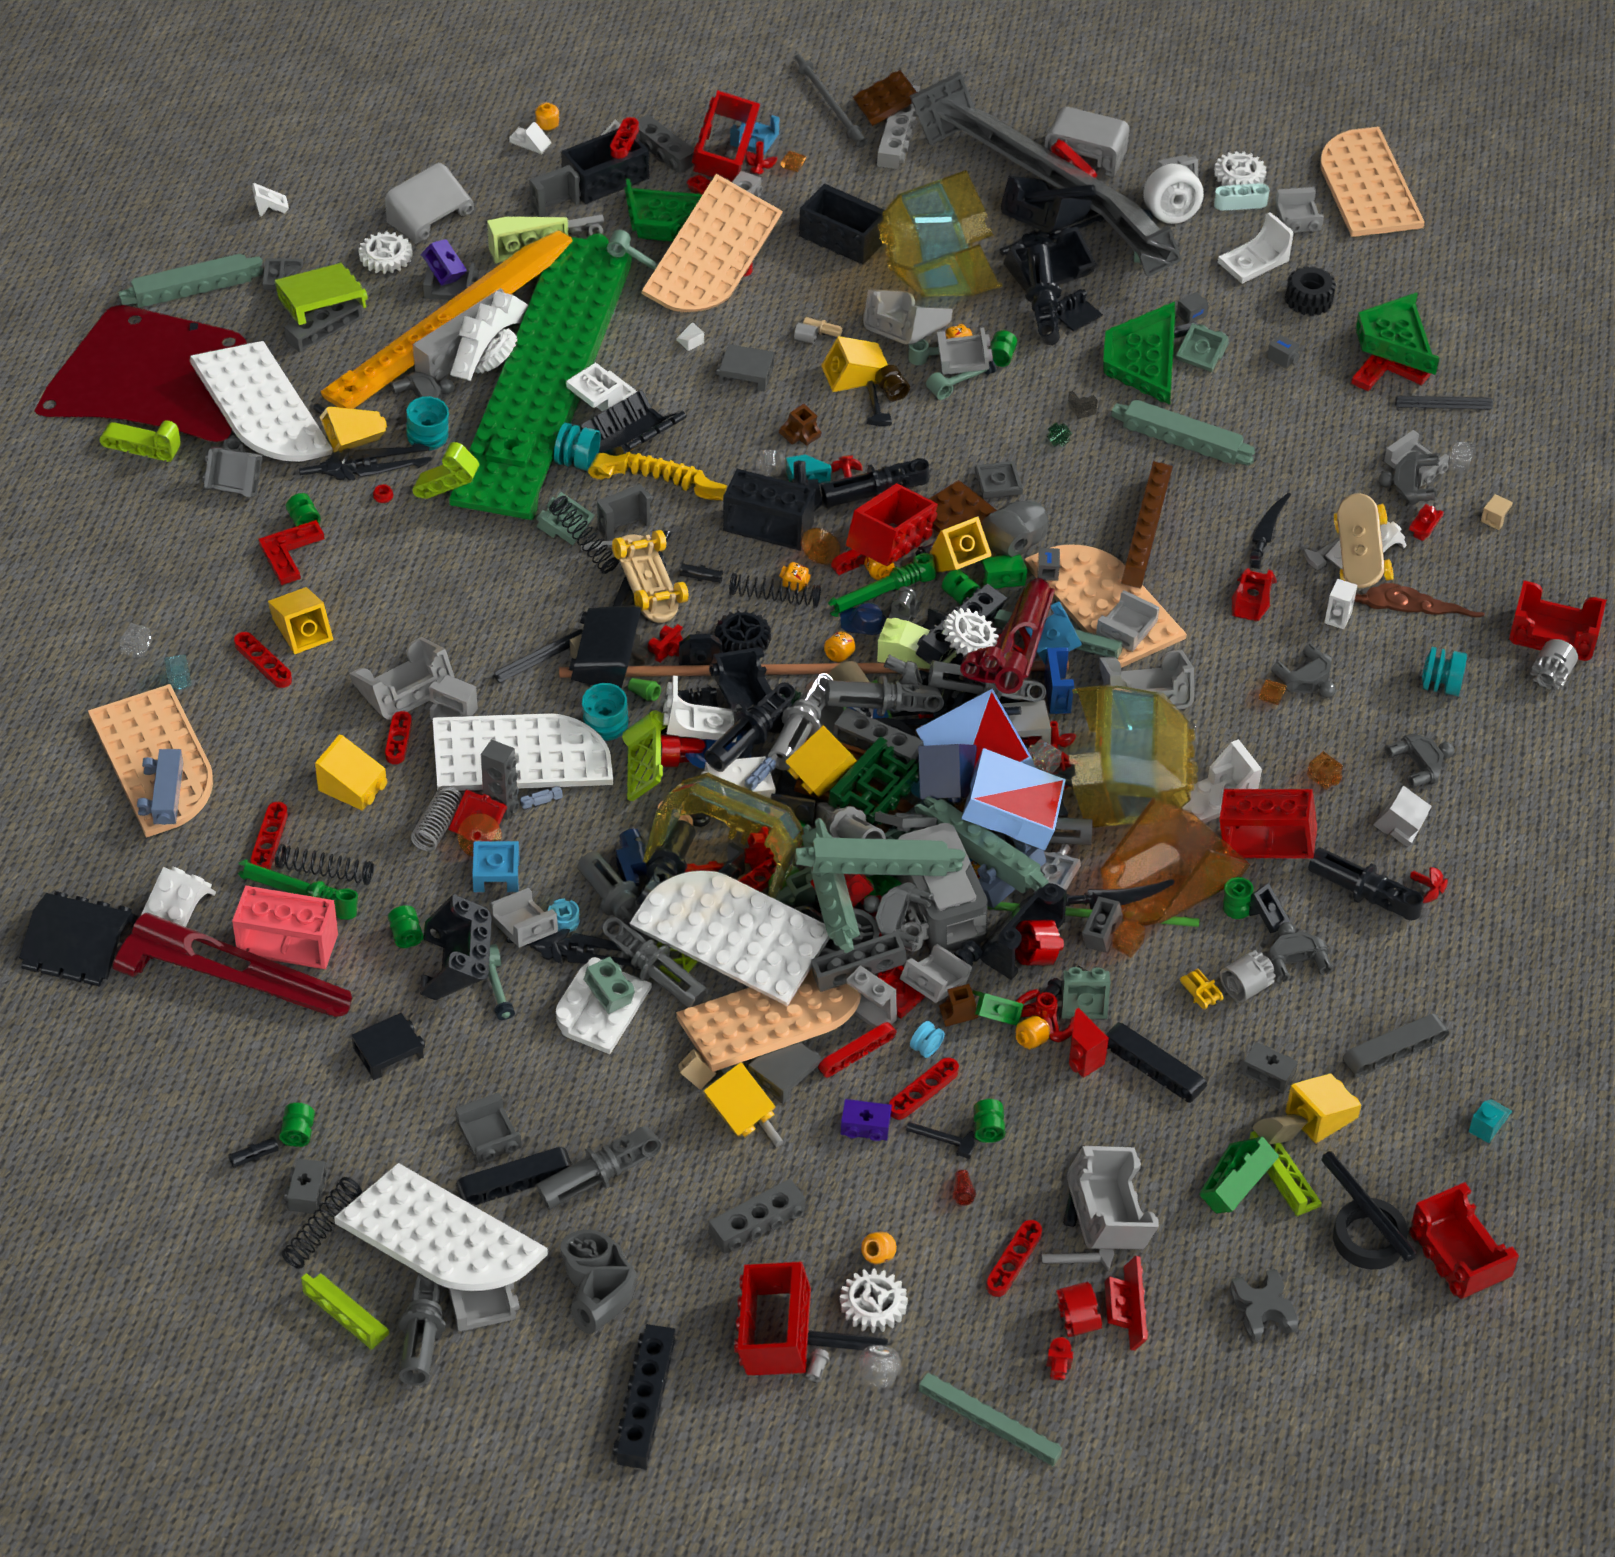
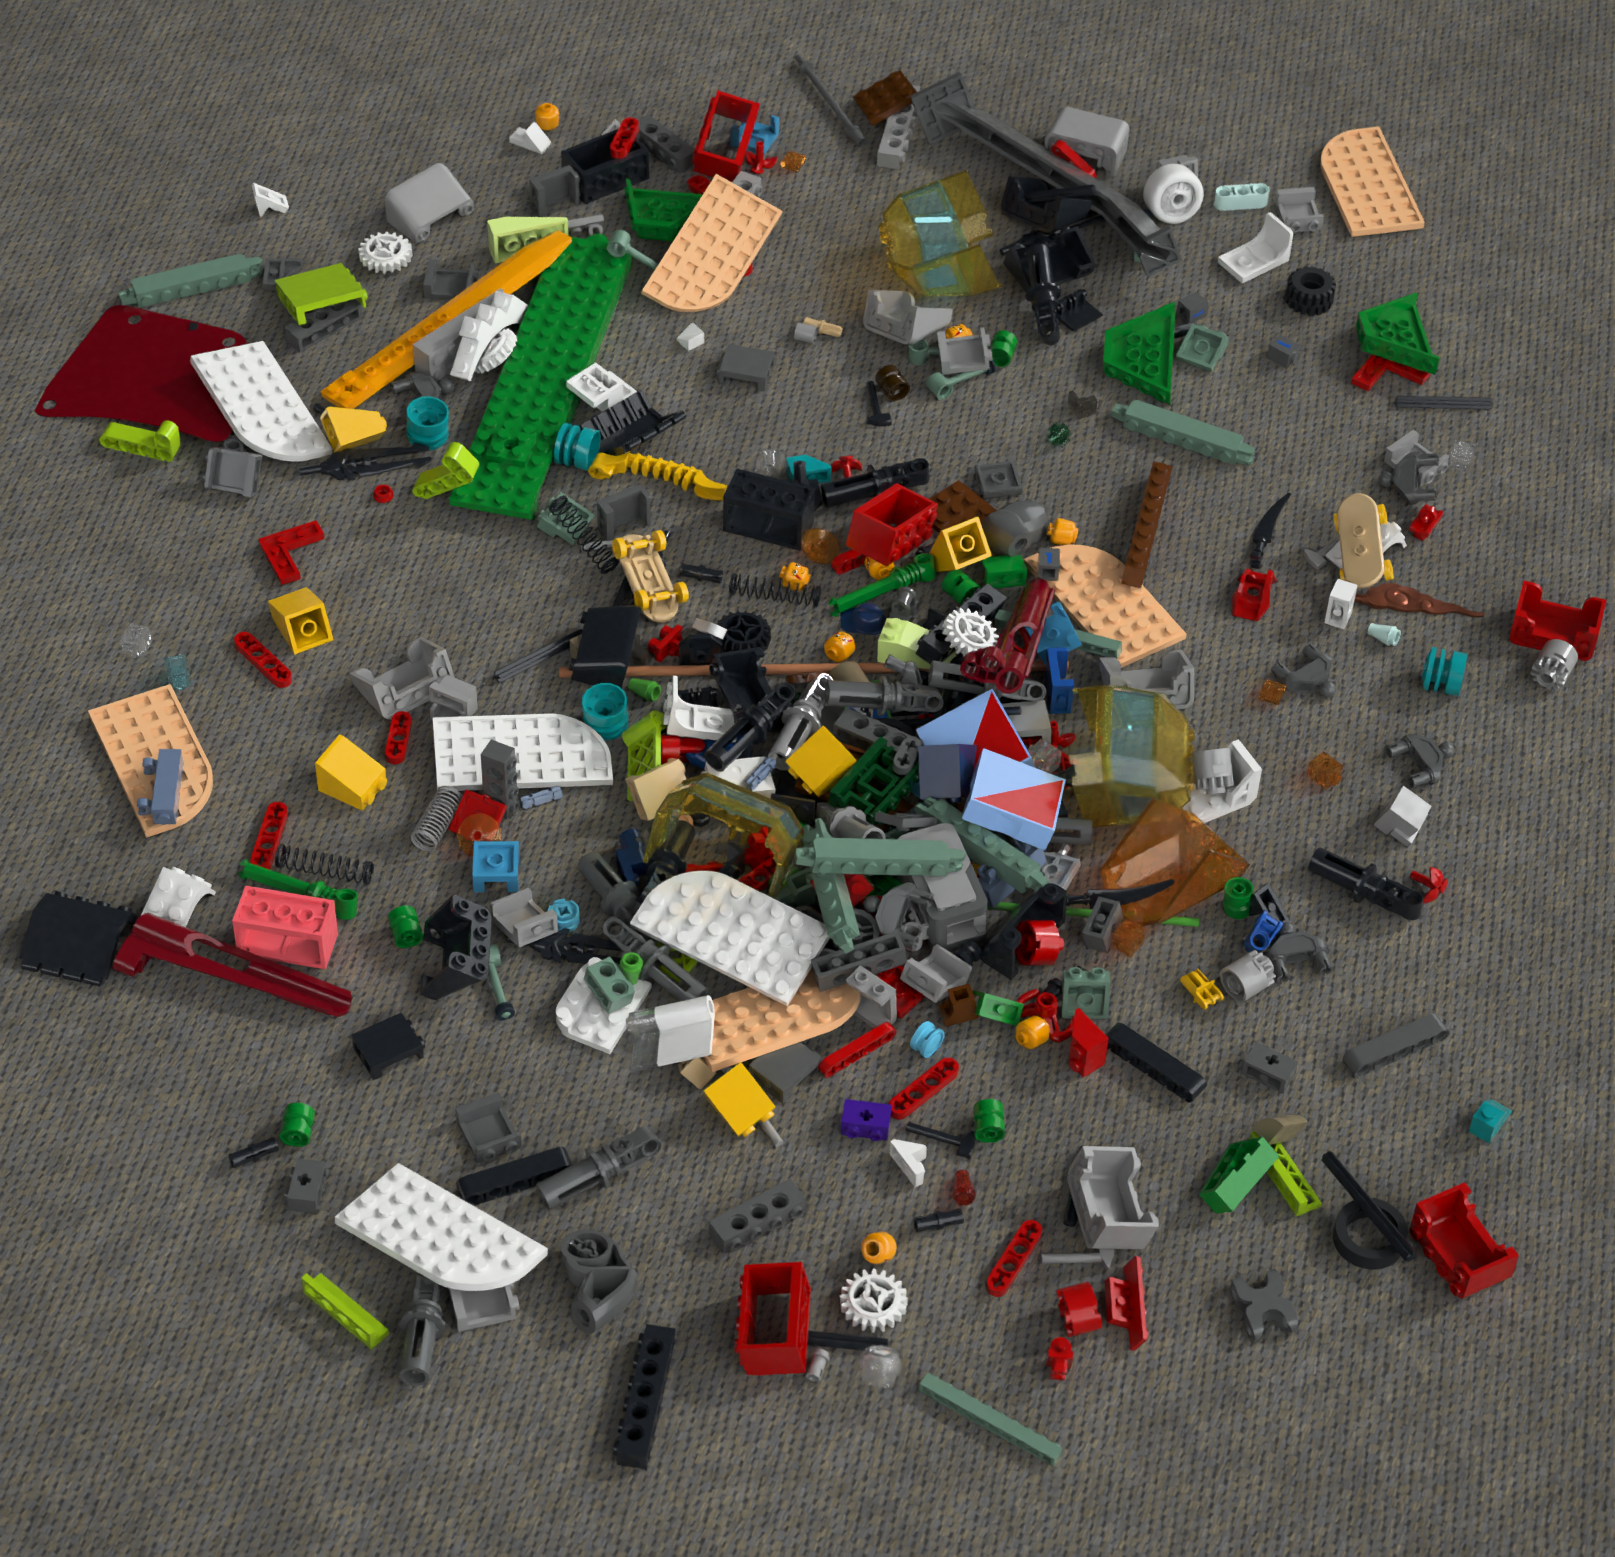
(286, 1257): black piece -> none
(302, 509): green wheel -> none
(443, 262): dark purple brick -> none
(631, 966): none -> bright green cone
(653, 786): none -> tan panel
(671, 1032): none -> white door
(709, 628): none -> white beam
(801, 426): reddish brown brick -> none
(802, 677): none -> reddish brown tile
(841, 223): black hose -> none
(852, 363): yellow slope -> none
(902, 755): none -> dark grey beam
(908, 1158): none -> white slope
(938, 1220): none -> black pin
(1062, 532): none -> light orange head
(1129, 620): light grey panel -> none
(1213, 770): none -> light grey gear
(1242, 169): white gear -> none
(1265, 930): none -> blue piece
(1269, 822): red hose -> none
(1323, 1104): yellow slope -> none
(1386, 634): none -> light aqua cone
(1495, 511): tan panel -> none

